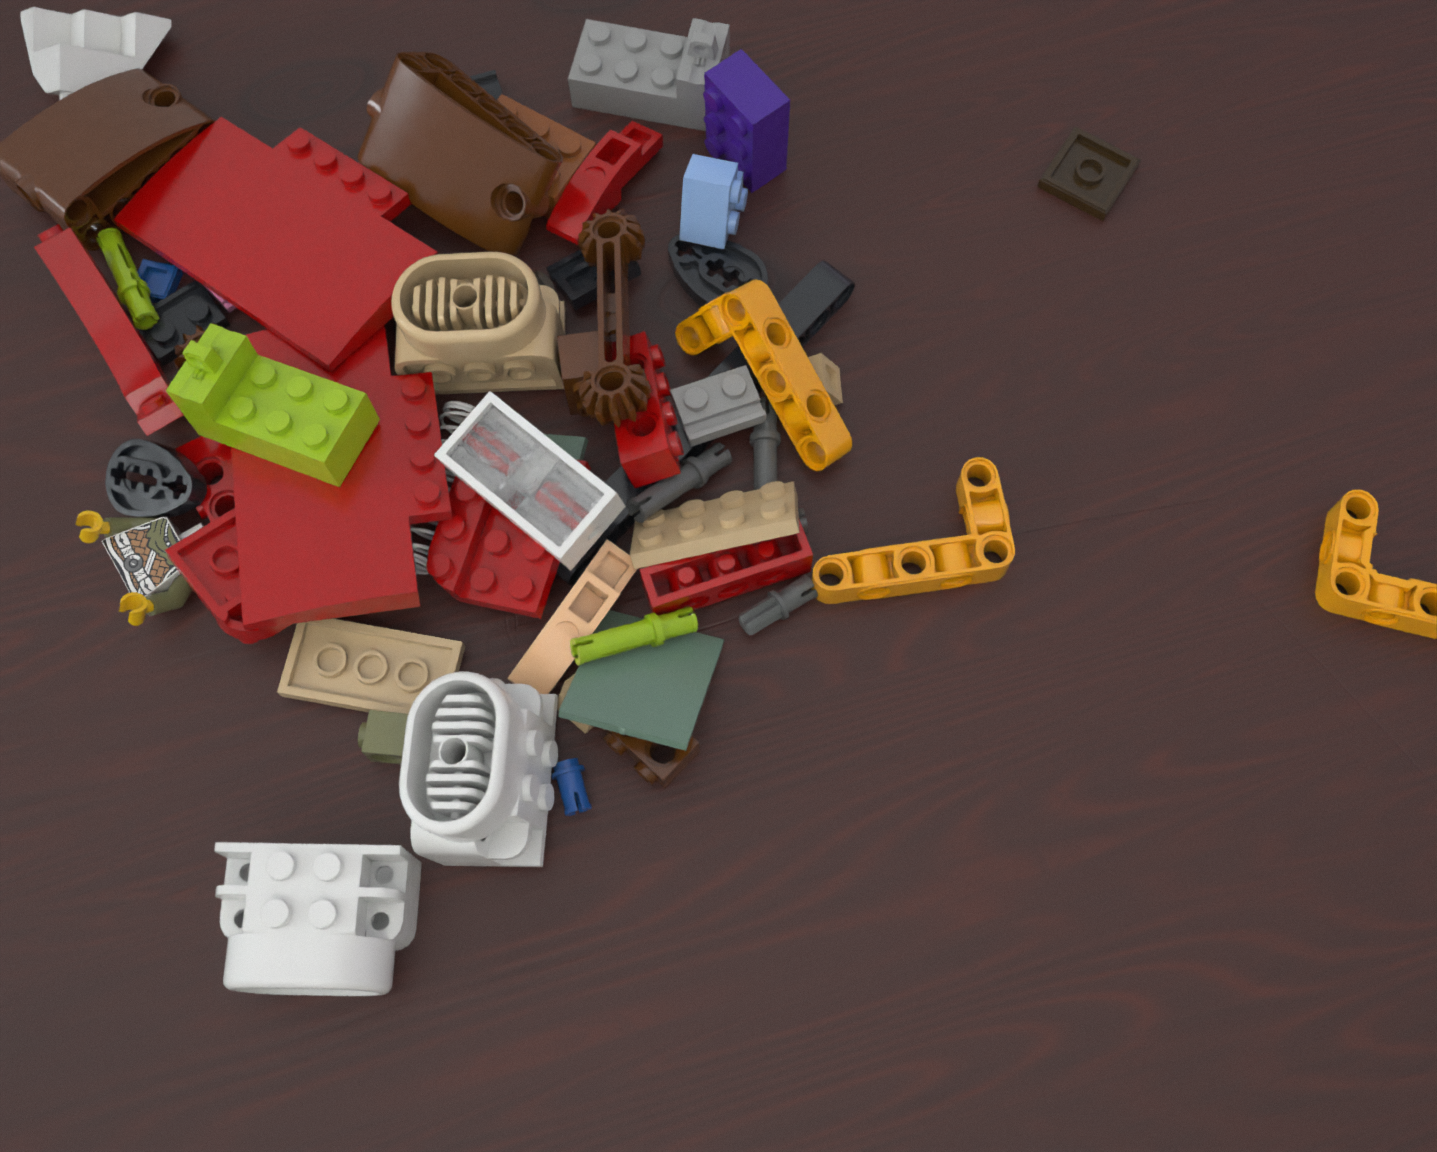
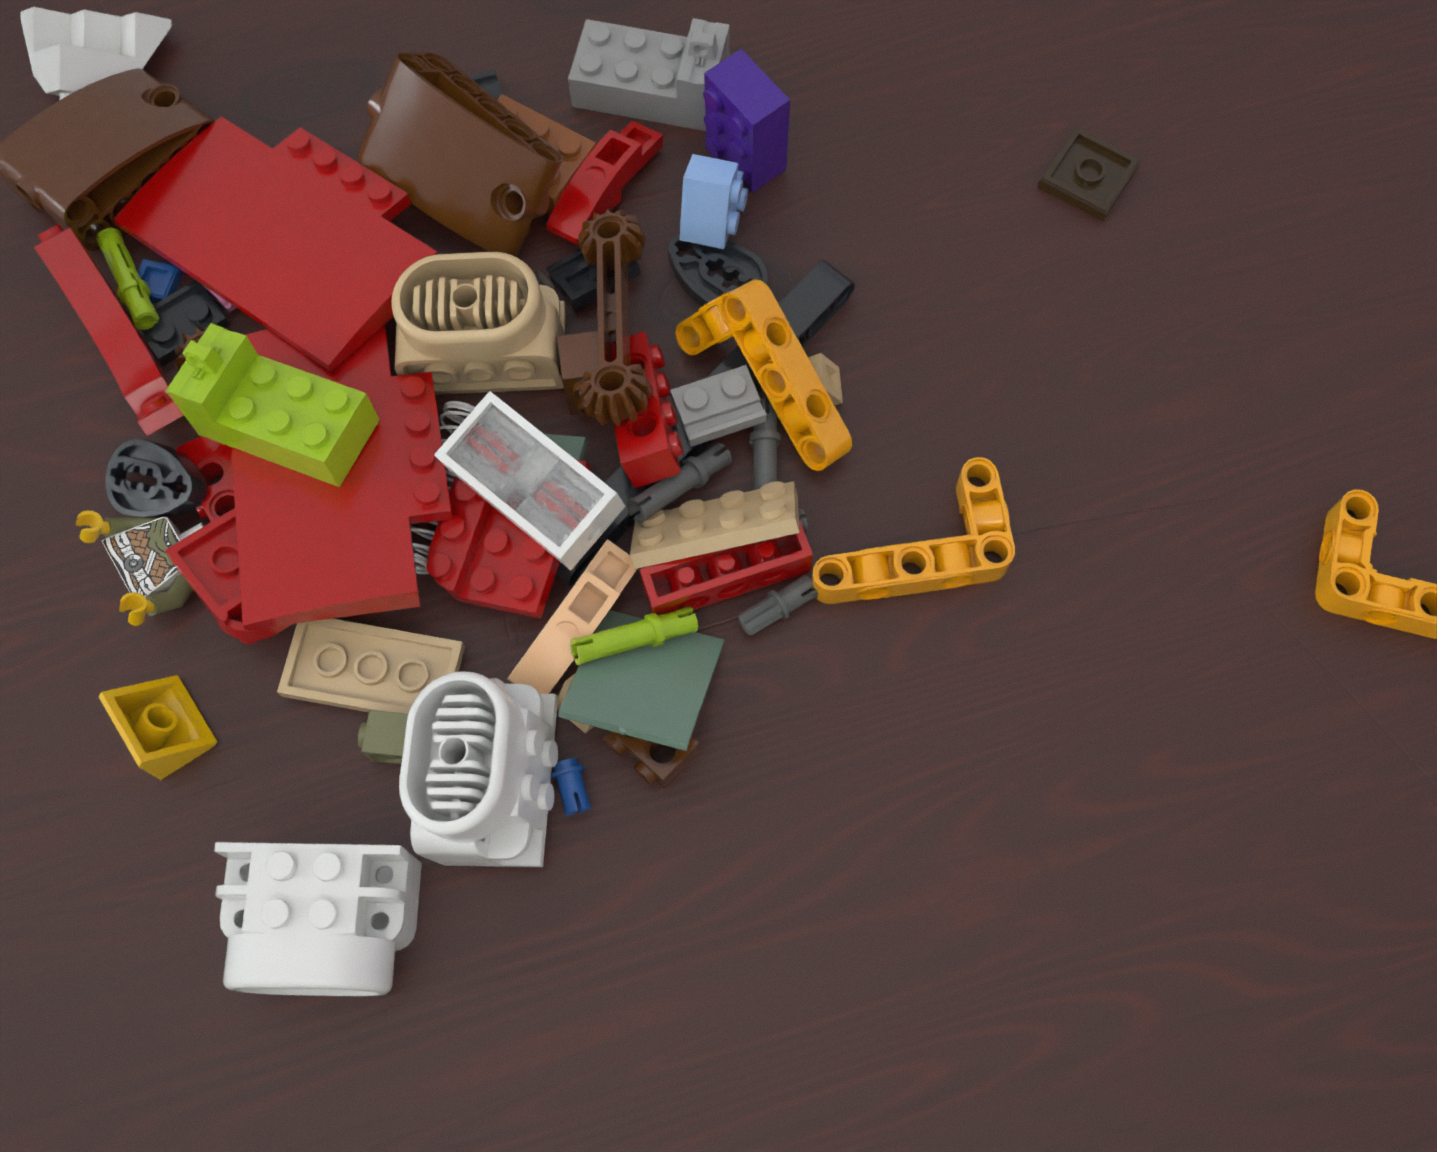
(159, 724): none -> yellow slope

